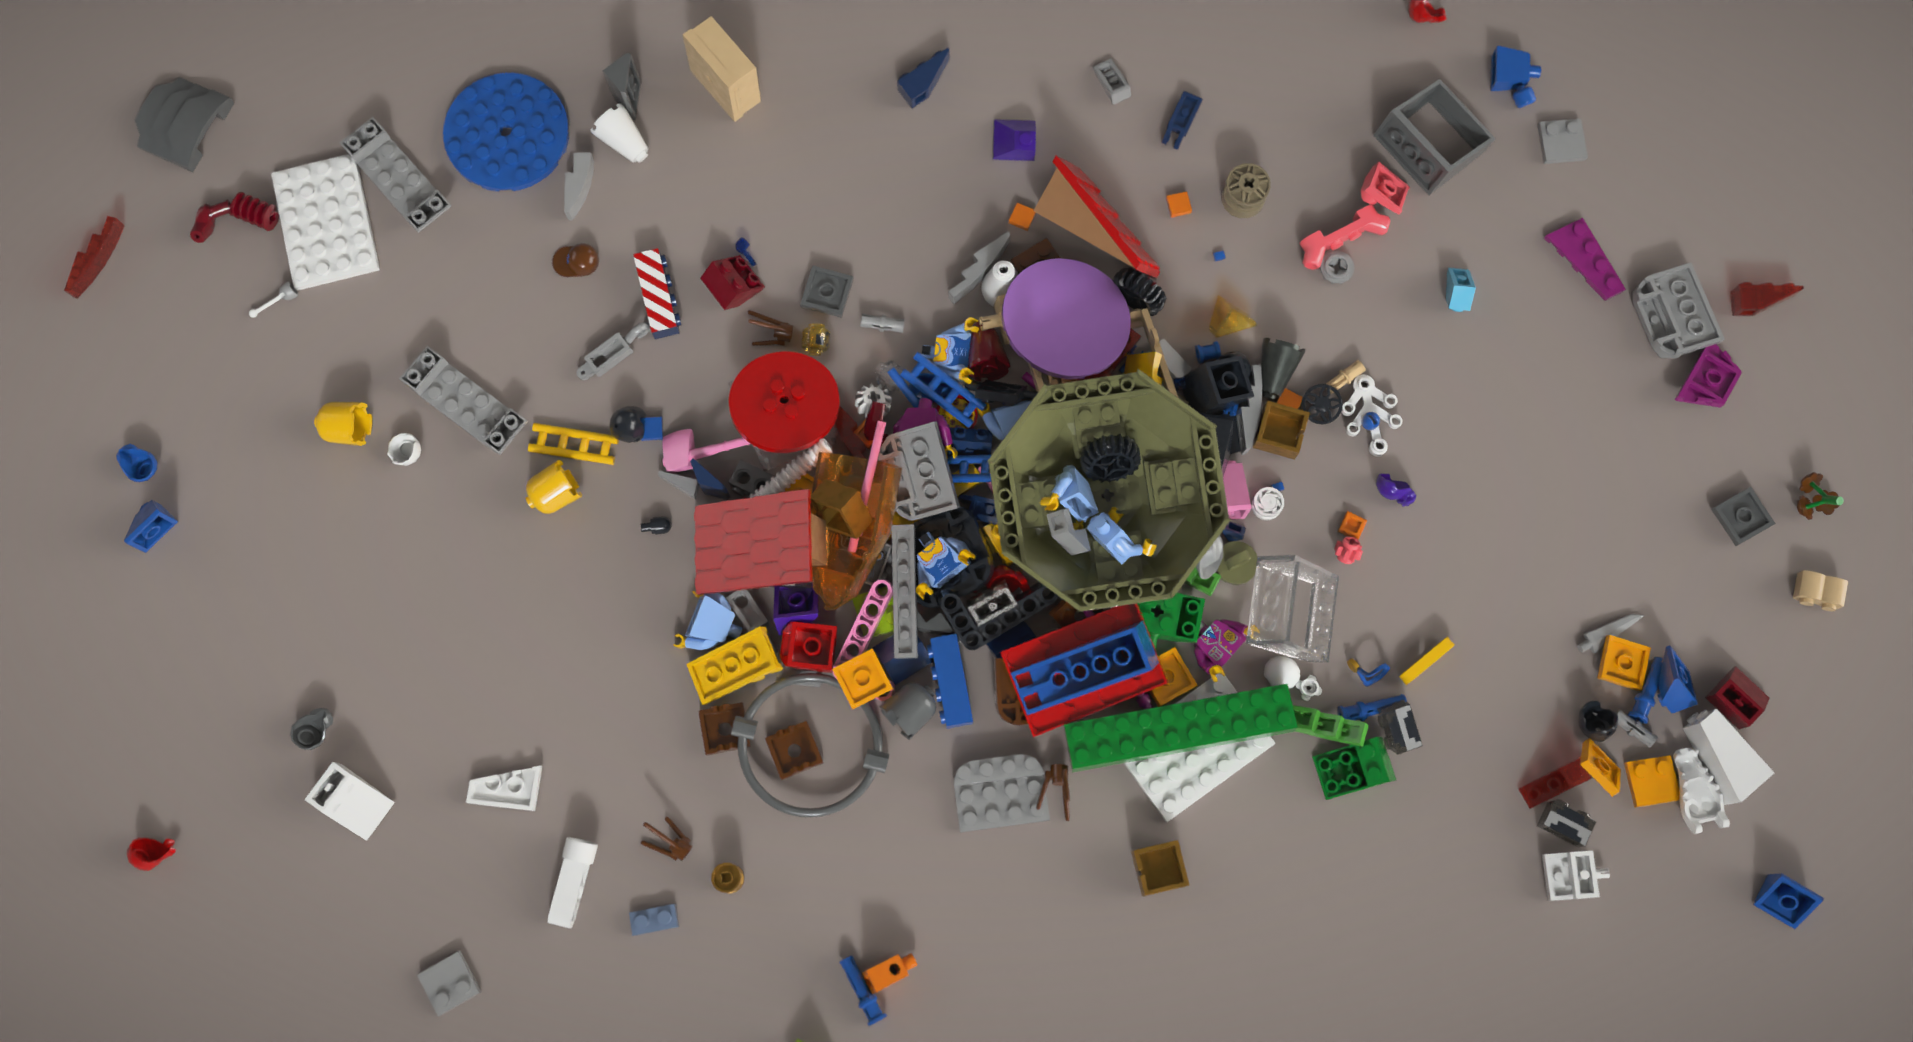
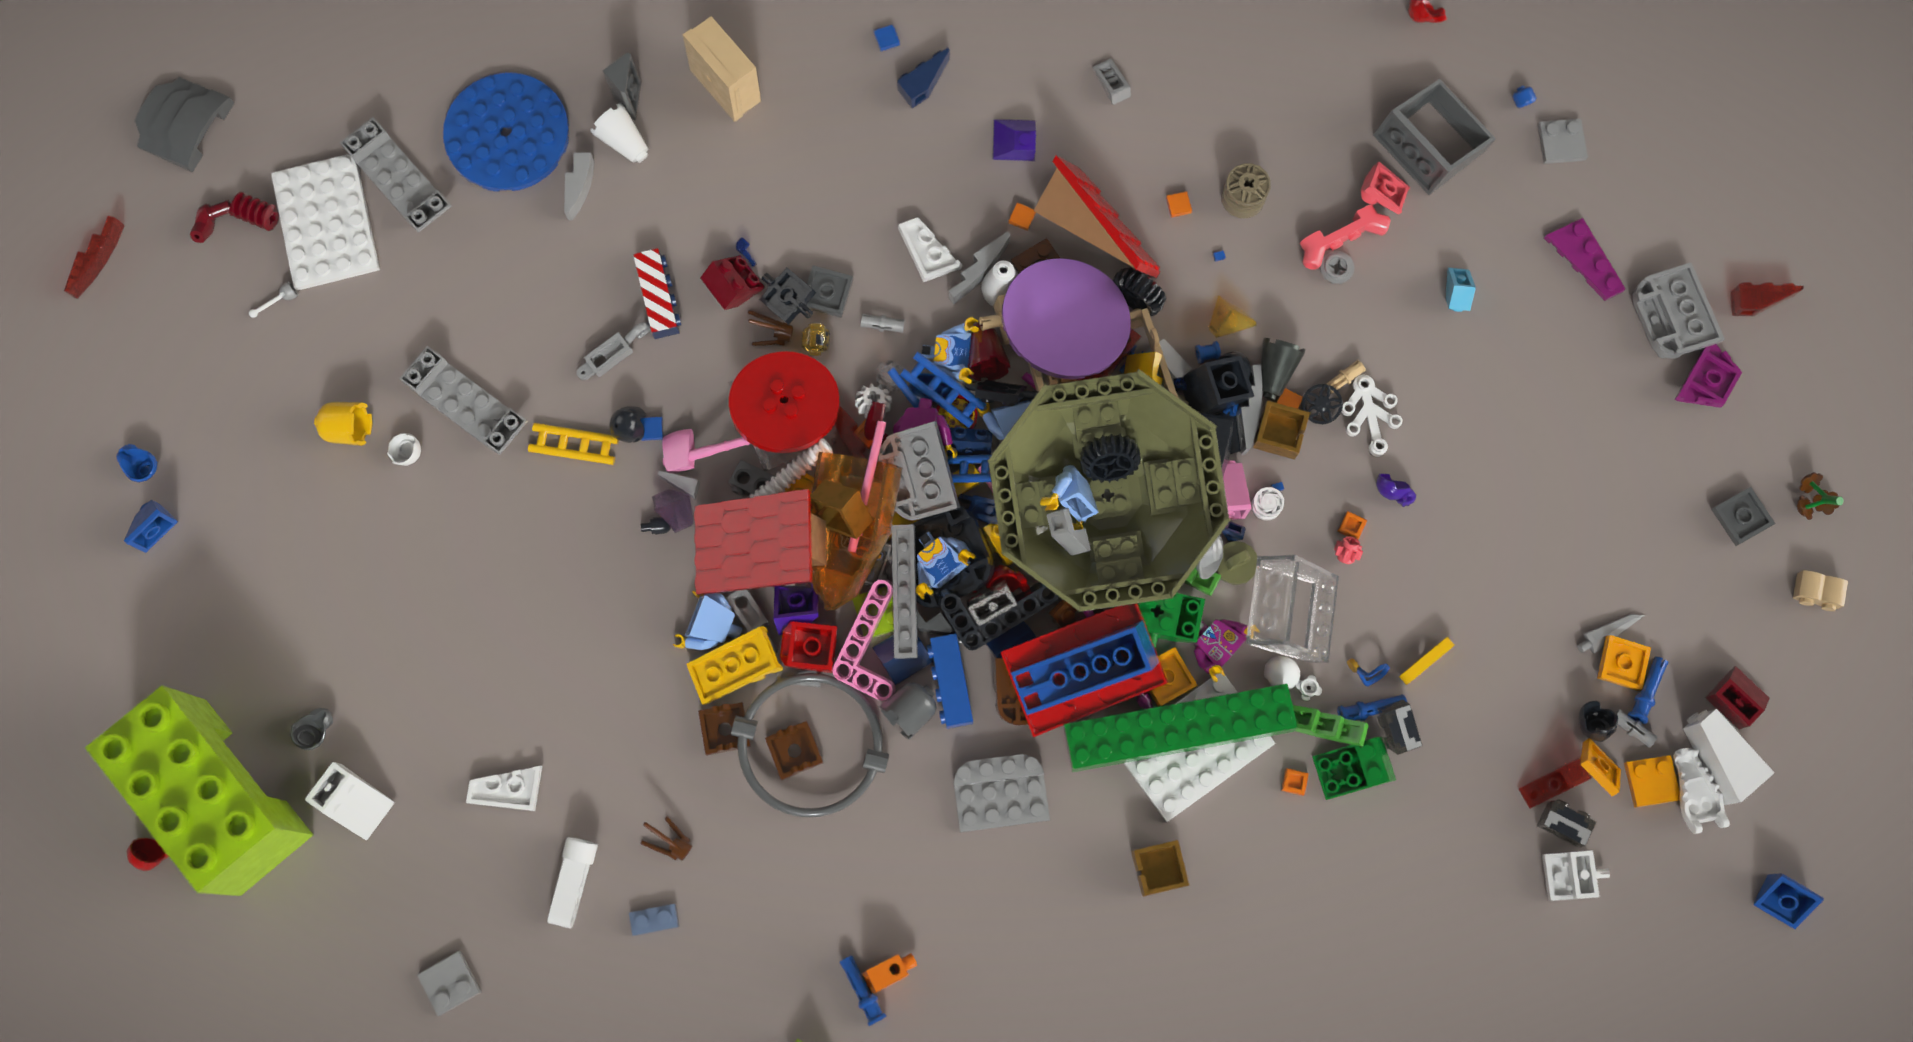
(196, 794): none -> lime brick
(552, 489): yellow cylinder -> none
(575, 260): reddish brown cap -> none
(674, 509): none -> clear purple slope
(708, 482): dark blue slope -> none
(727, 878): pearl gold wheel -> none
(787, 295): none -> black plate
(862, 679): light orange plate -> none
(886, 38): none -> blue tile
(927, 253): none -> white wing
(1059, 776): reddish brown plant -> none
(1114, 539): light blue torso -> none
(1182, 118): dark blue hinge -> none
(1295, 782): none -> orange tile
(1367, 422): blue hinge -> none
(1511, 69): blue torso -> none
(1675, 683): blue slope -> none

